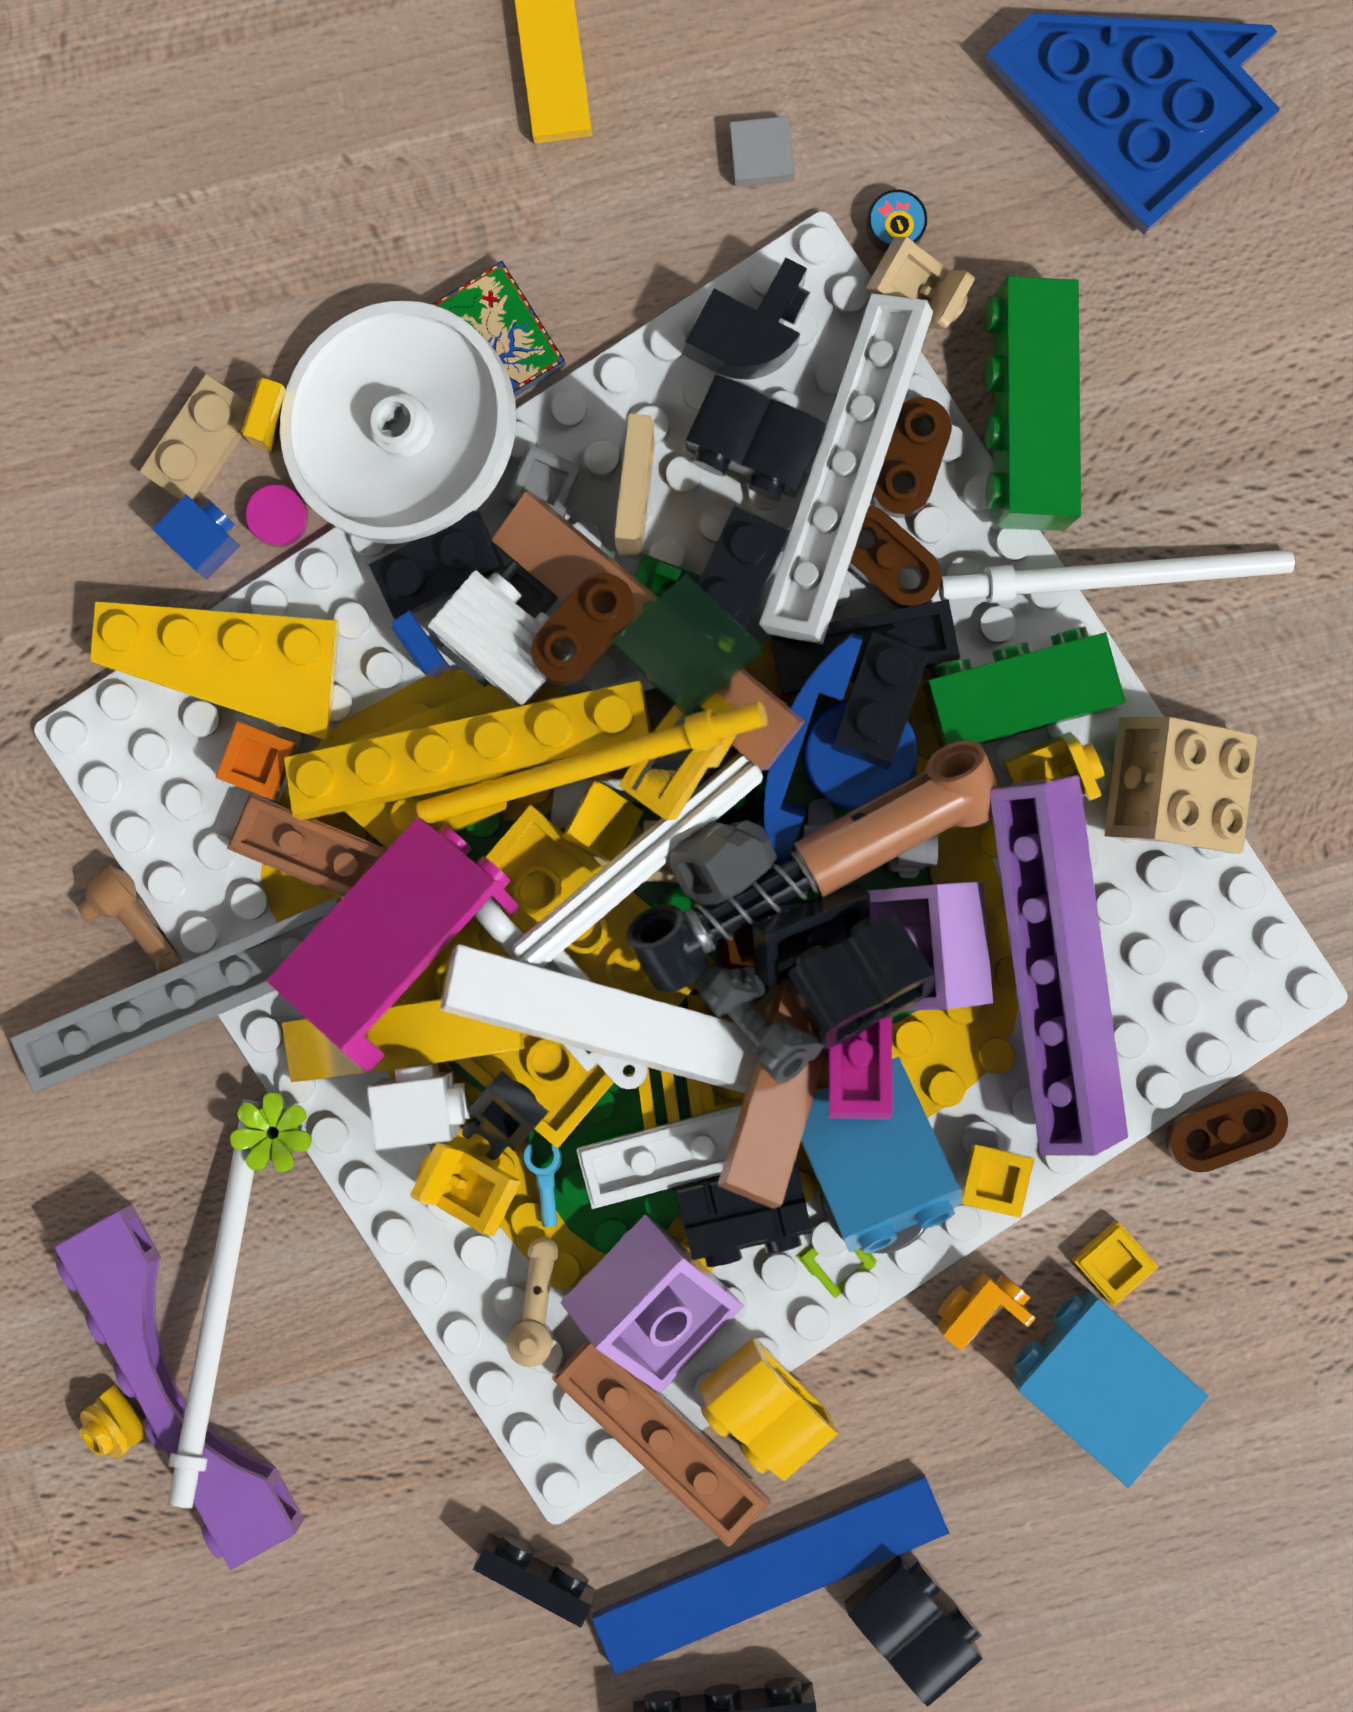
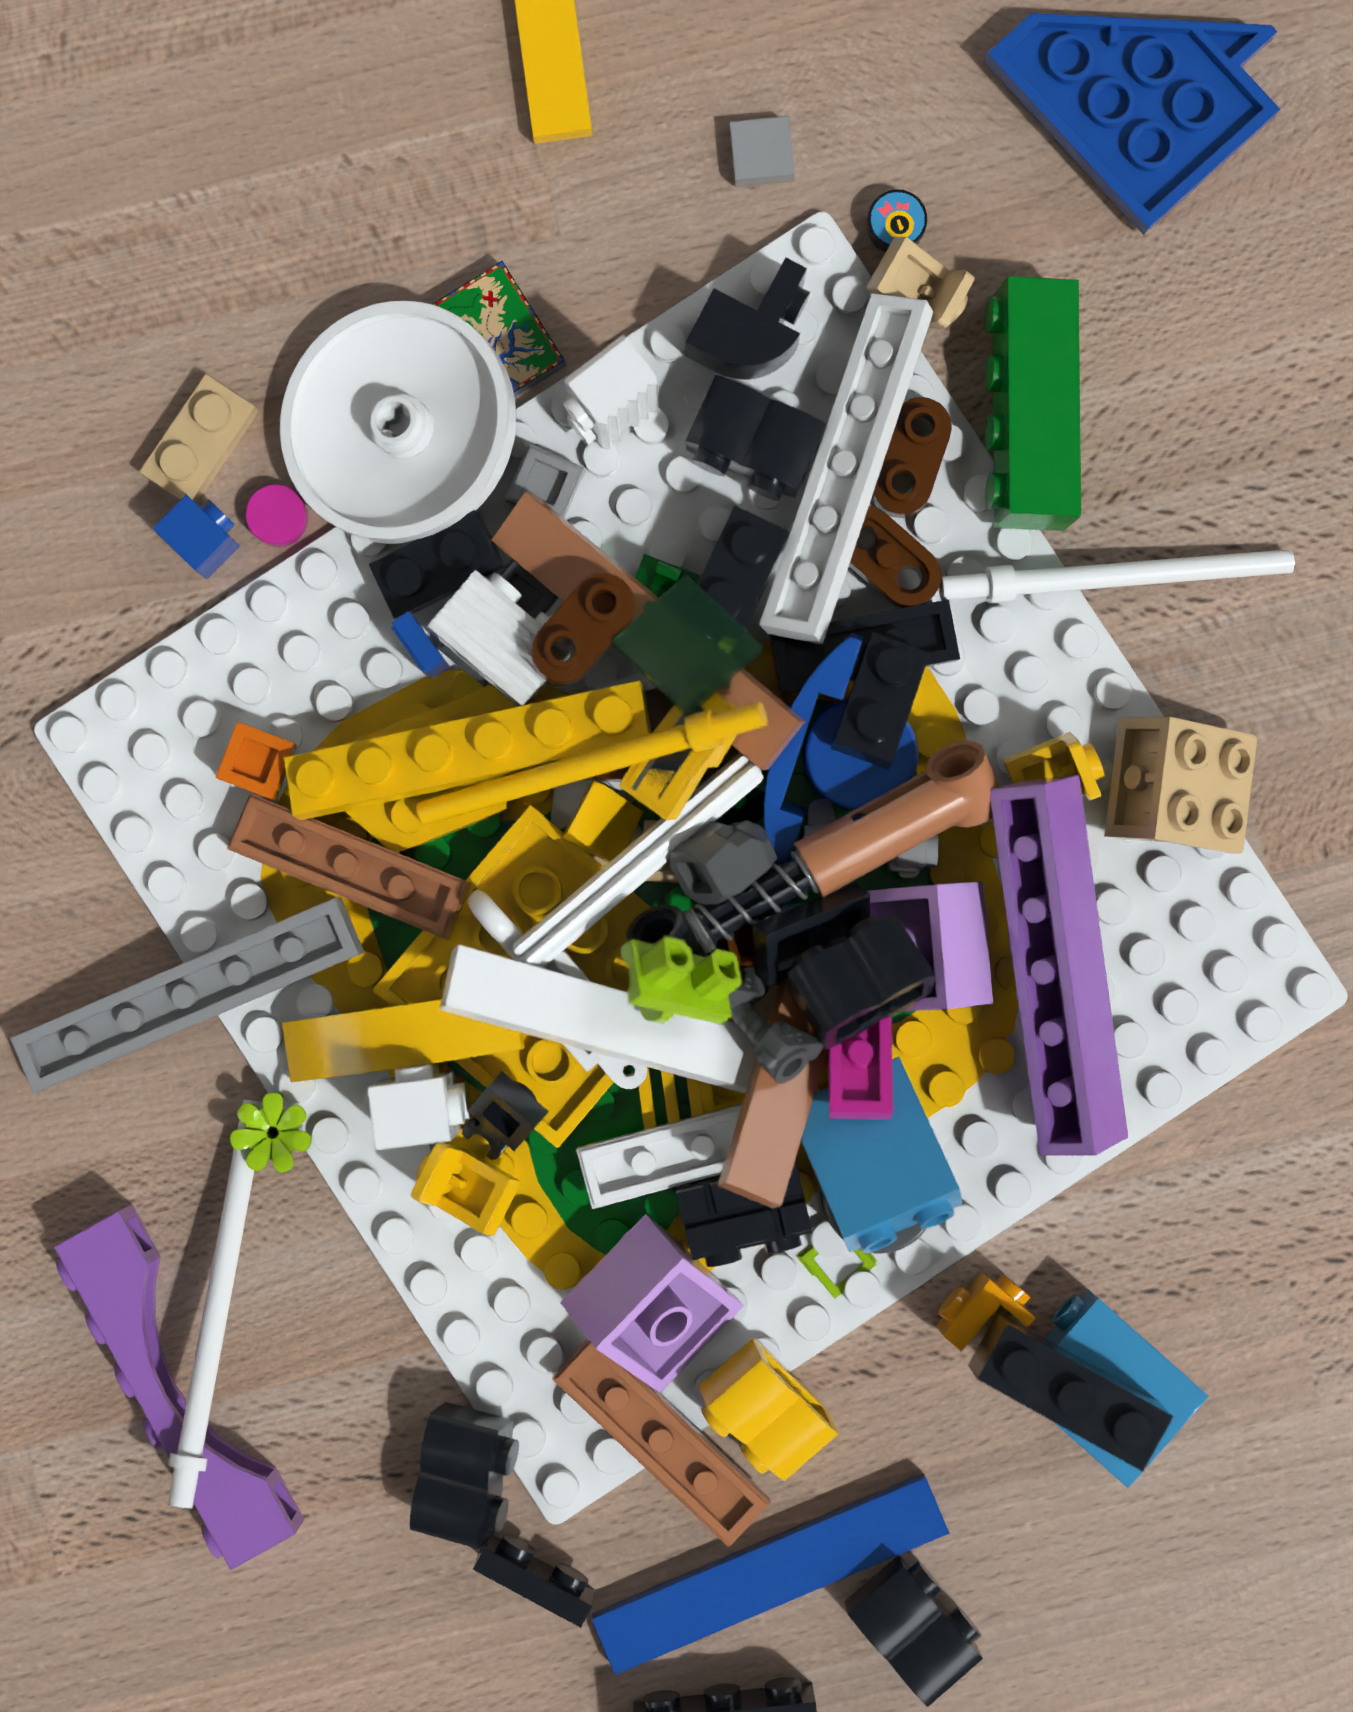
(111, 1425): yellow plate -> none
(114, 895): medium nougat piece -> none
(241, 661): yellow wing -> none
(263, 417): yellow tile -> none
(387, 935): dark pink panel -> none
(463, 1475): none -> black brick
(531, 1337): tan piece -> none
(546, 1184): medium azure hand -> none
(611, 394): none -> white brick
(635, 486): tan tile -> none
(674, 981): none -> lime hips
(996, 1180): yellow plate -> none
(1024, 689): green brick -> none
(1070, 1391): none -> black brick
(1115, 1263): yellow tile -> none
(1224, 1131): reddish brown plate -> none

